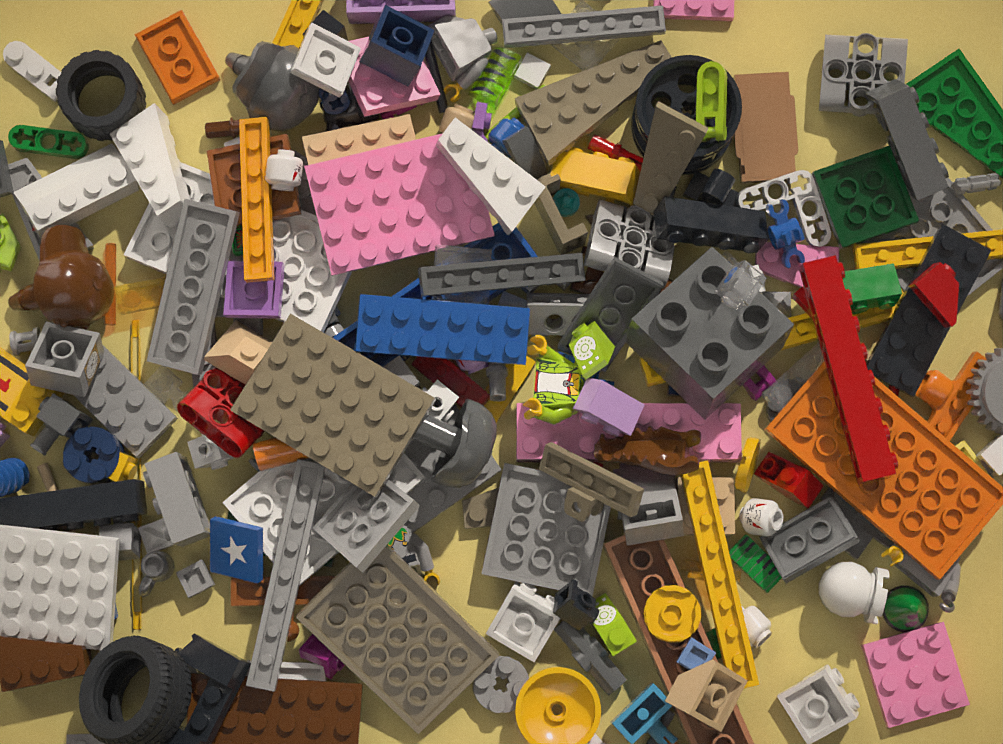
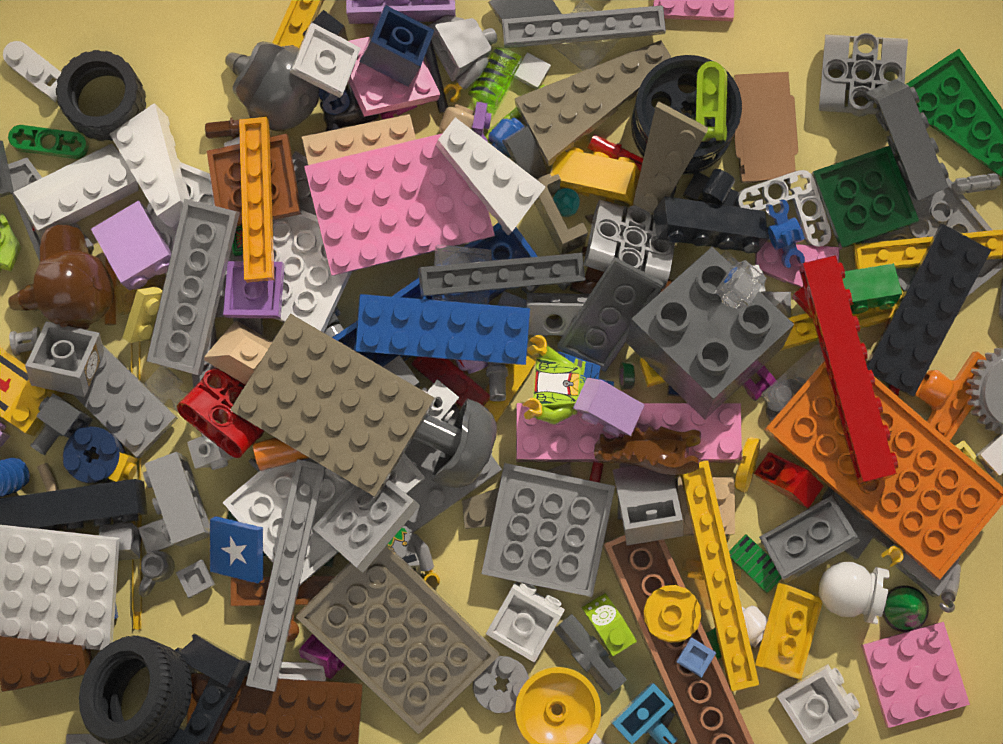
(133, 246): none -> lavender brick
(143, 314): none -> light yellow plate
(177, 57): orange tile -> none
(284, 170): white head -> none
(575, 606): black brick -> none
(589, 484): dark tan plate -> none
(590, 348): lime slope -> none
(626, 375): none -> dark green tile
(707, 693): tan slope -> none
(761, 517): white head -> none
(789, 631): none -> yellow tile
(938, 292): red slope -> none

